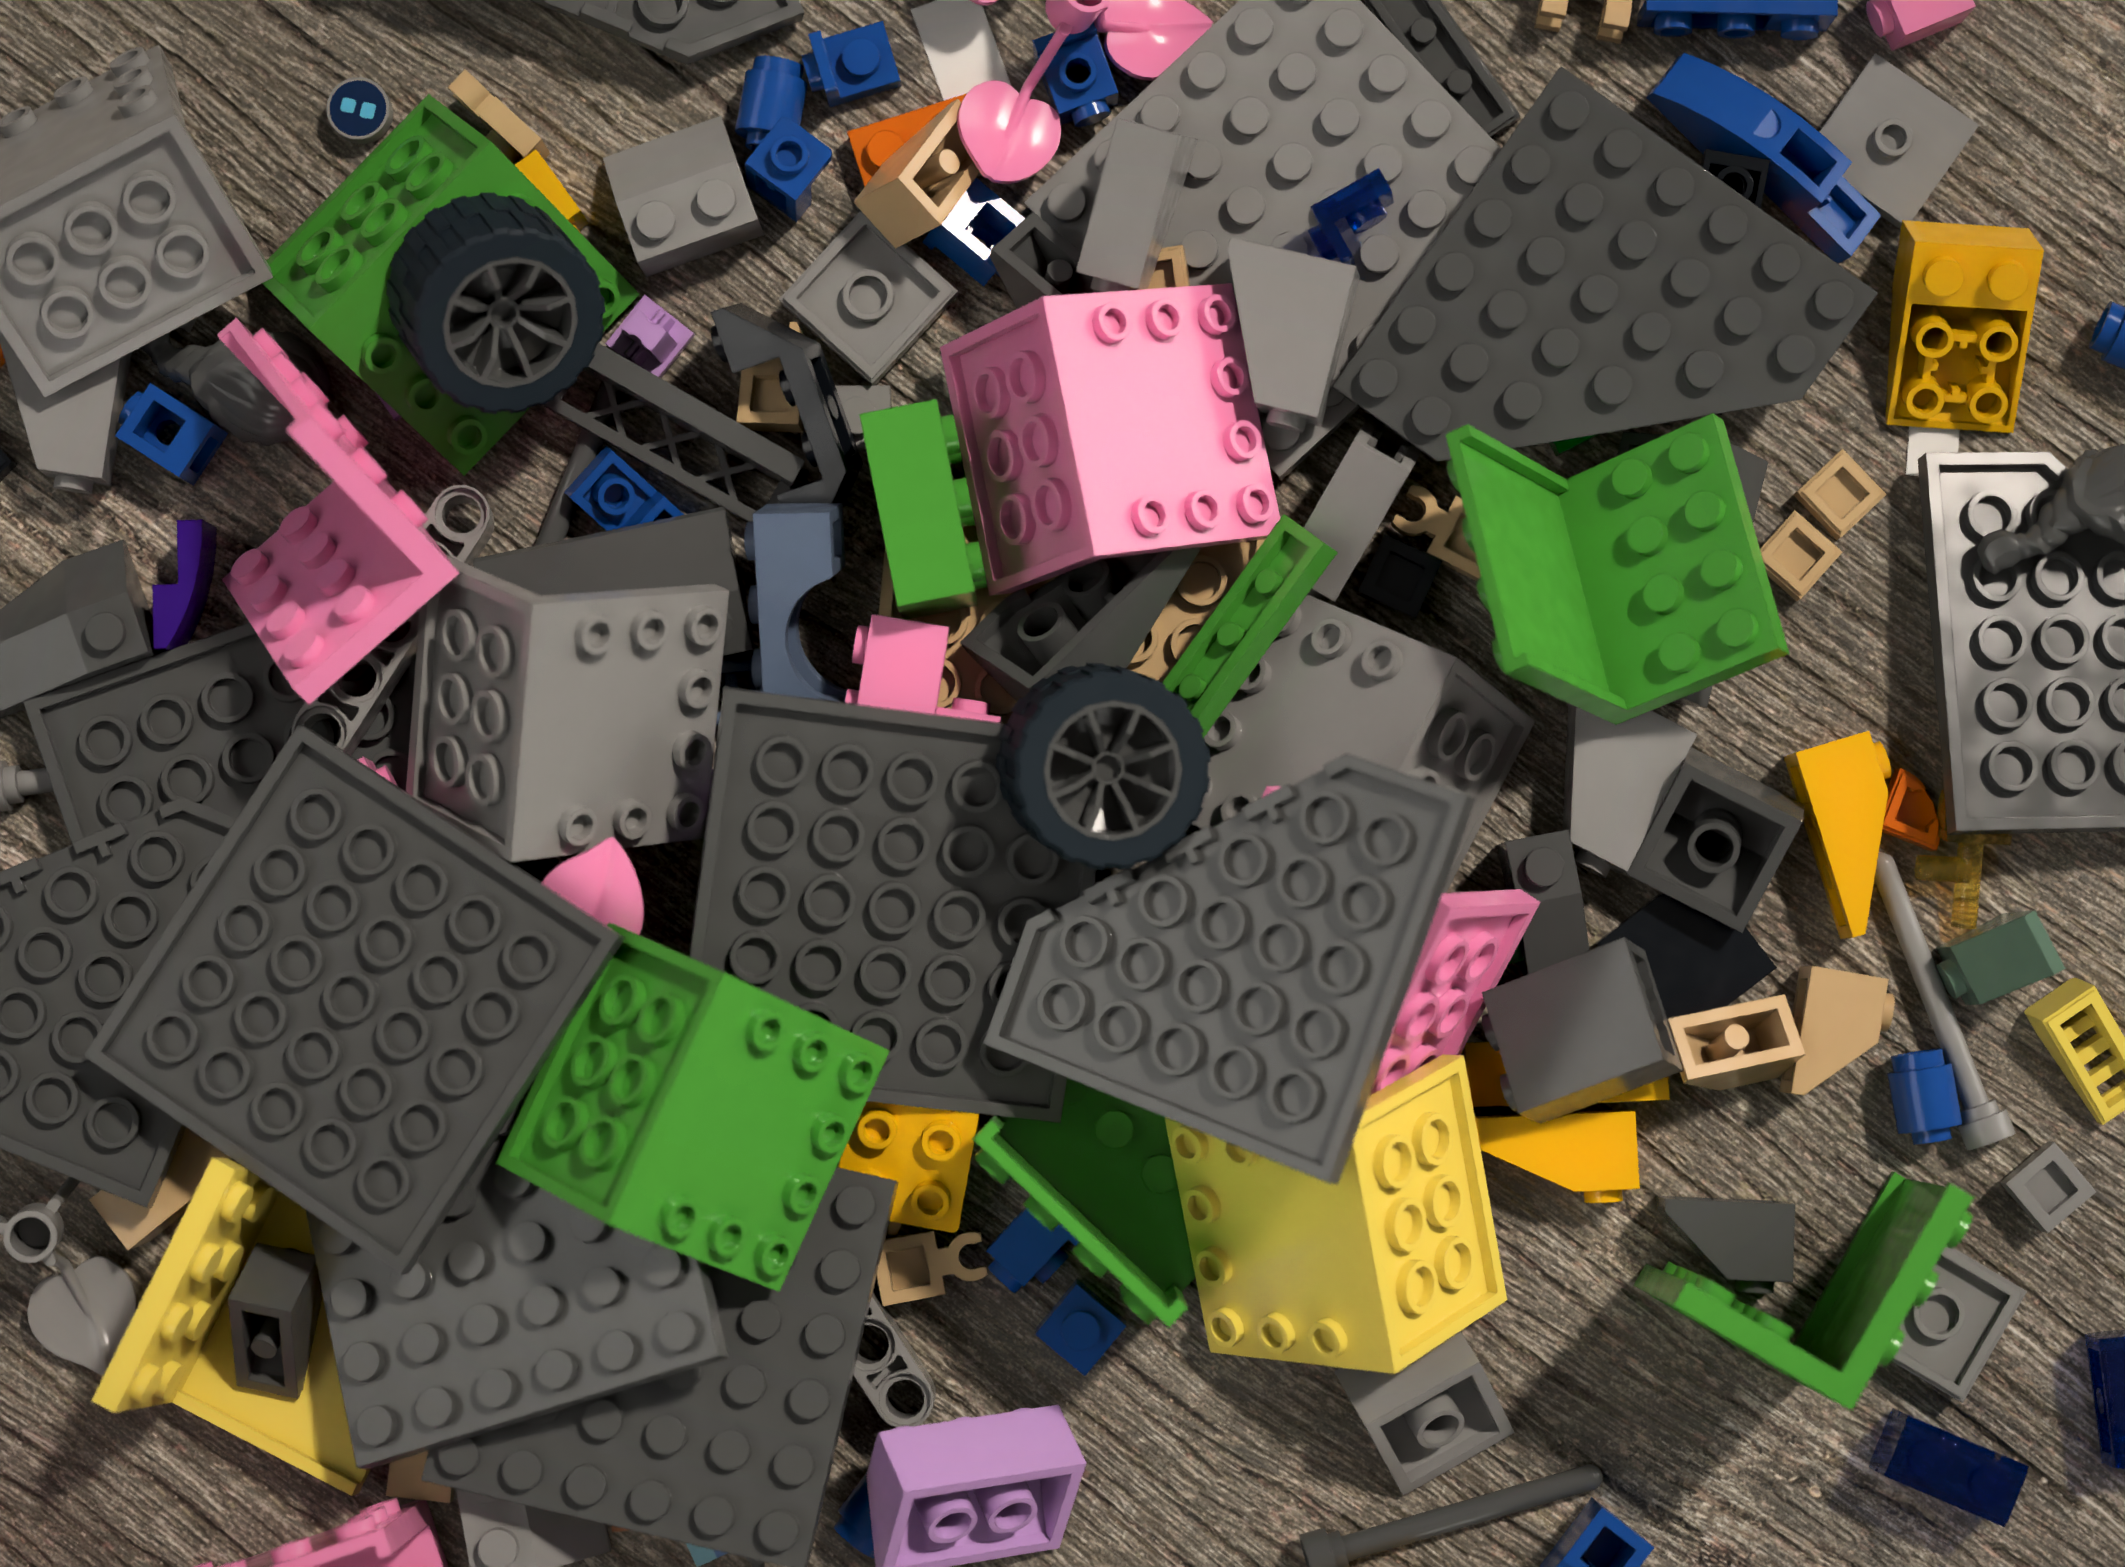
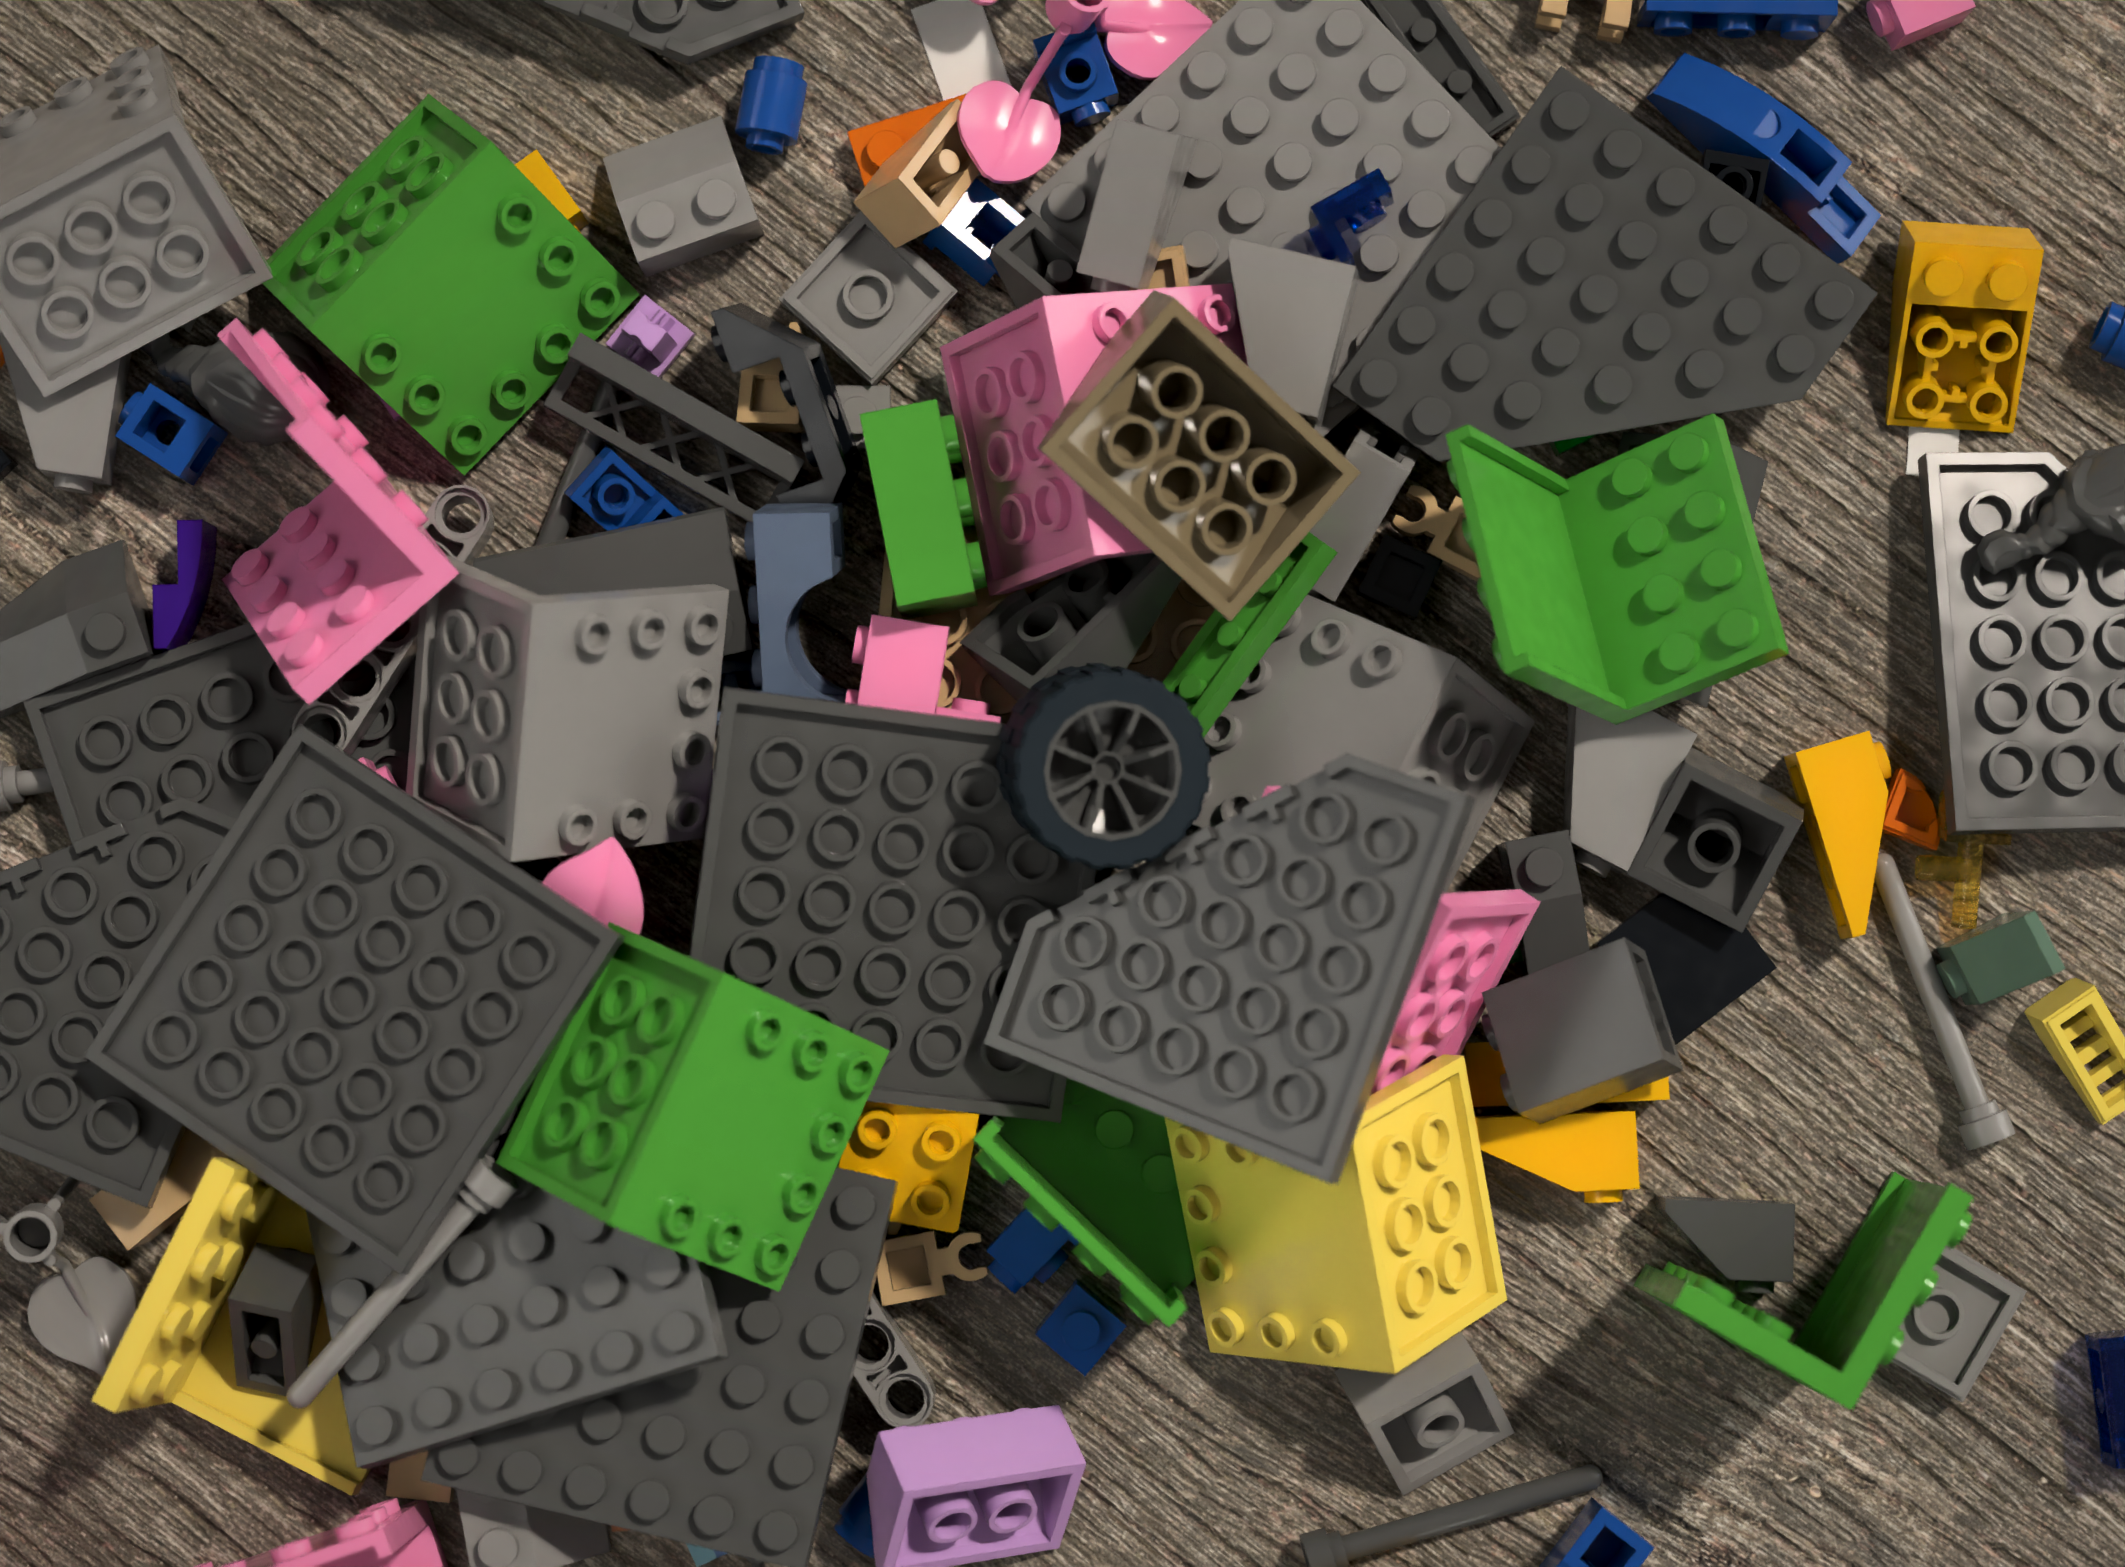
(359, 110): dark blue tile -> none
(484, 1188): none -> light grey piece
(495, 303): black wheel -> none
(505, 128): tan plate -> none
(786, 167): blue bracket -> none
(851, 64): blue bracket -> none
(1196, 454): none -> dark tan slope
(1737, 1043): tan slope -> none
(1797, 555): tan tile -> none
(1837, 1022): tan slope -> none
(1839, 494): tan tile -> none
(1896, 139): light grey plate -> none
(1924, 1095): blue brick -> none
(1948, 1467): clear blue brick -> none
(2048, 1187): light grey plate -> none

